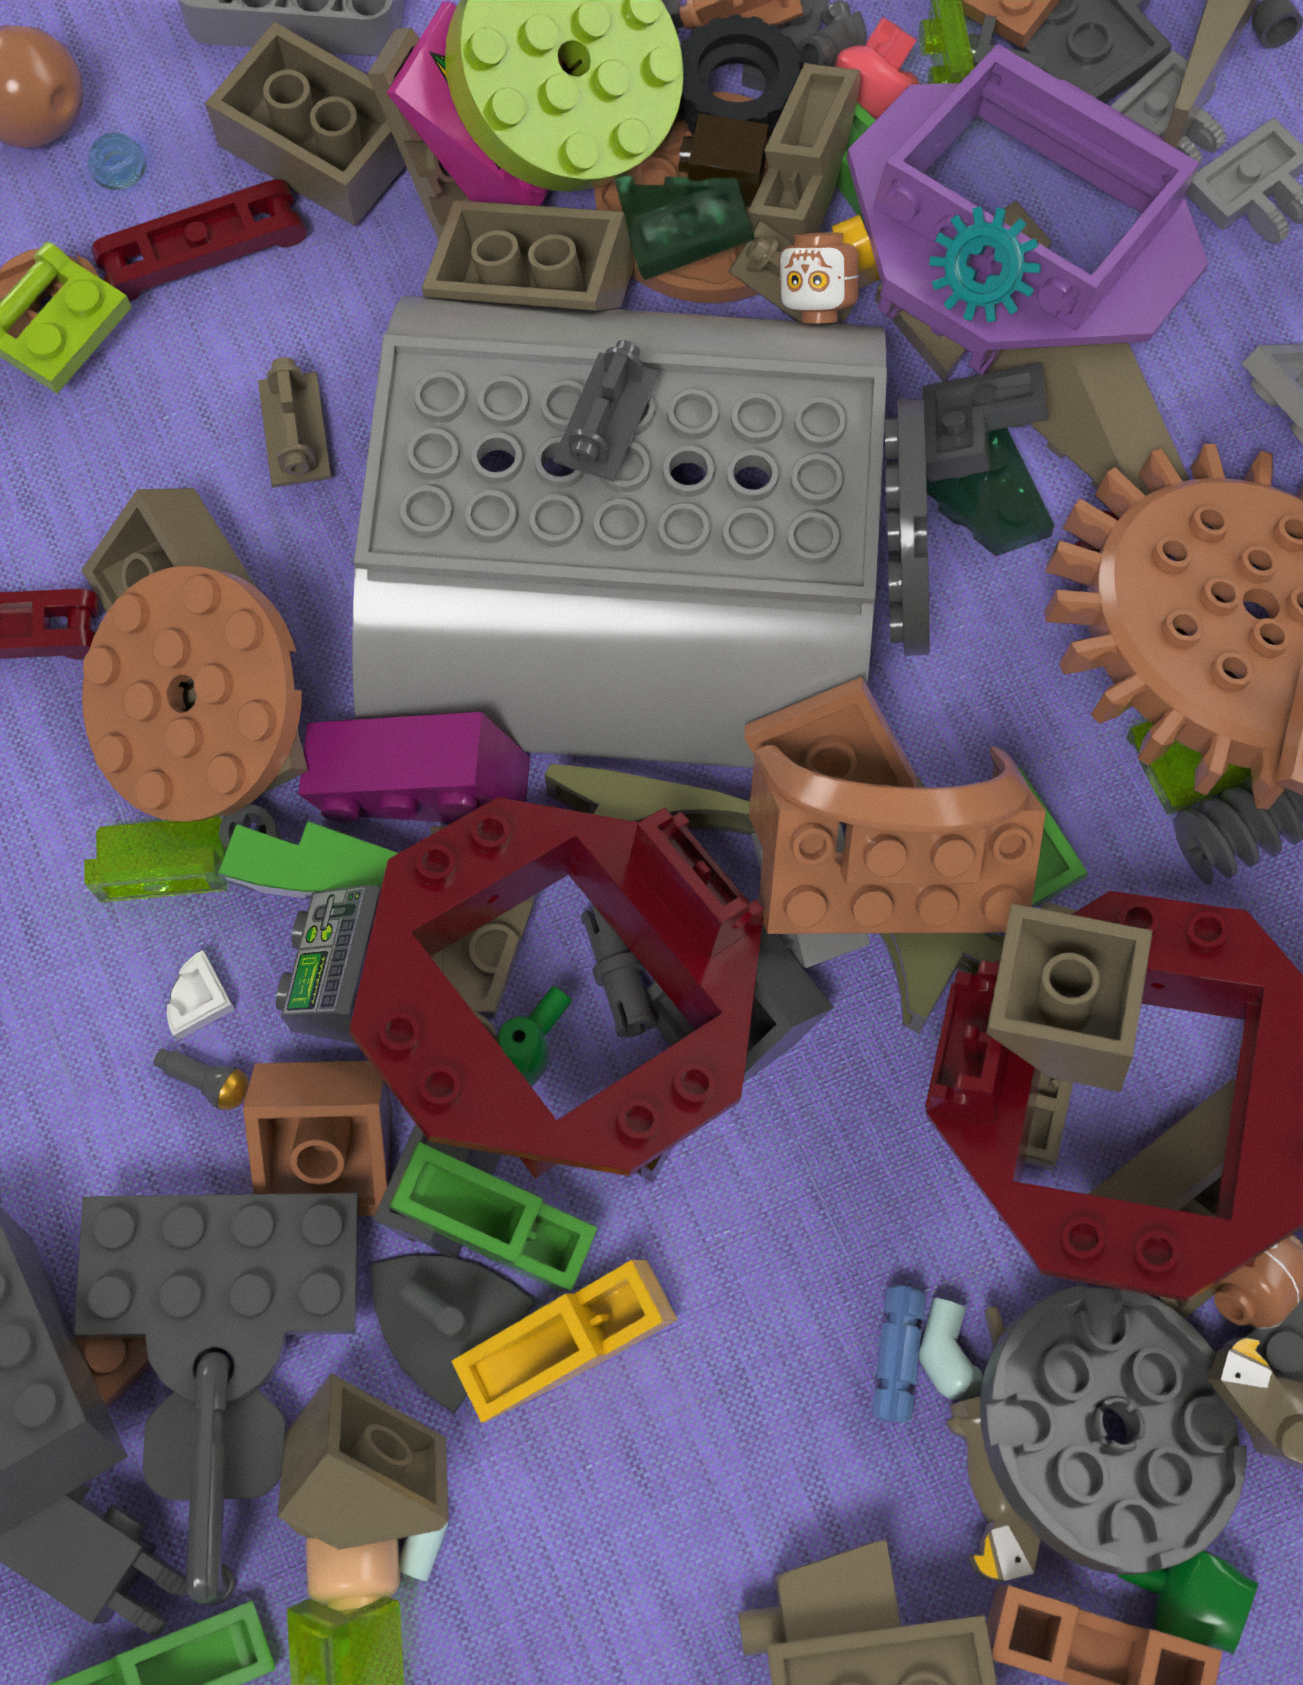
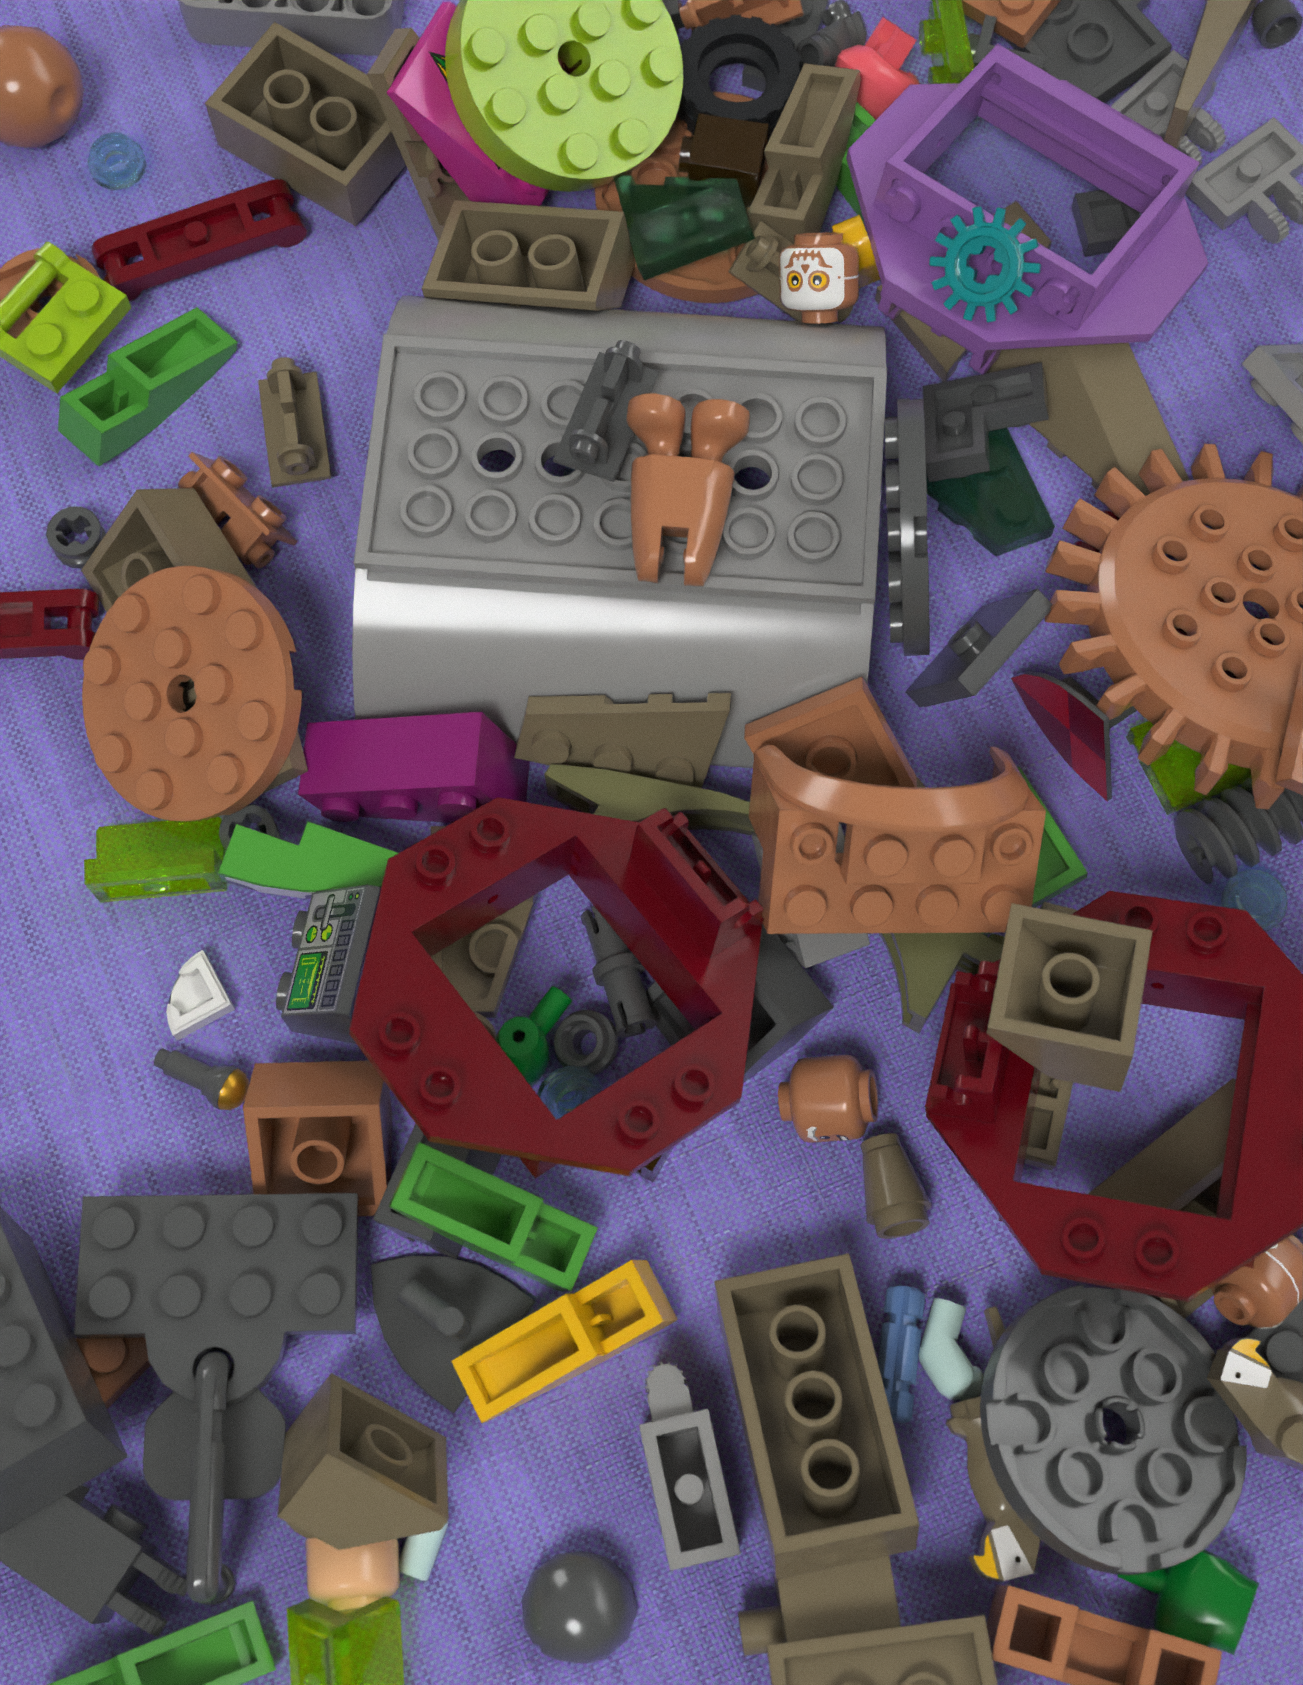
(79, 521): none -> dark grey bush
(143, 385): none -> bright green slope
(253, 521): none -> nougat hinge
(564, 1081): none -> clear light blue plate
(571, 1032): none -> dark grey plate
(578, 1607): none -> dark grey hair
(638, 739): none -> dark tan wing
(677, 492): none -> nougat piece
(685, 1474): none -> light grey hinge
(815, 1417): none -> dark tan brick
(829, 1098): none -> nougat head
(892, 1189): none -> dark tan cone
(979, 649): none -> dark grey plate
(1072, 725): none -> shield
(1101, 221): none -> dark grey plate
(1259, 895): none -> clear light blue plate

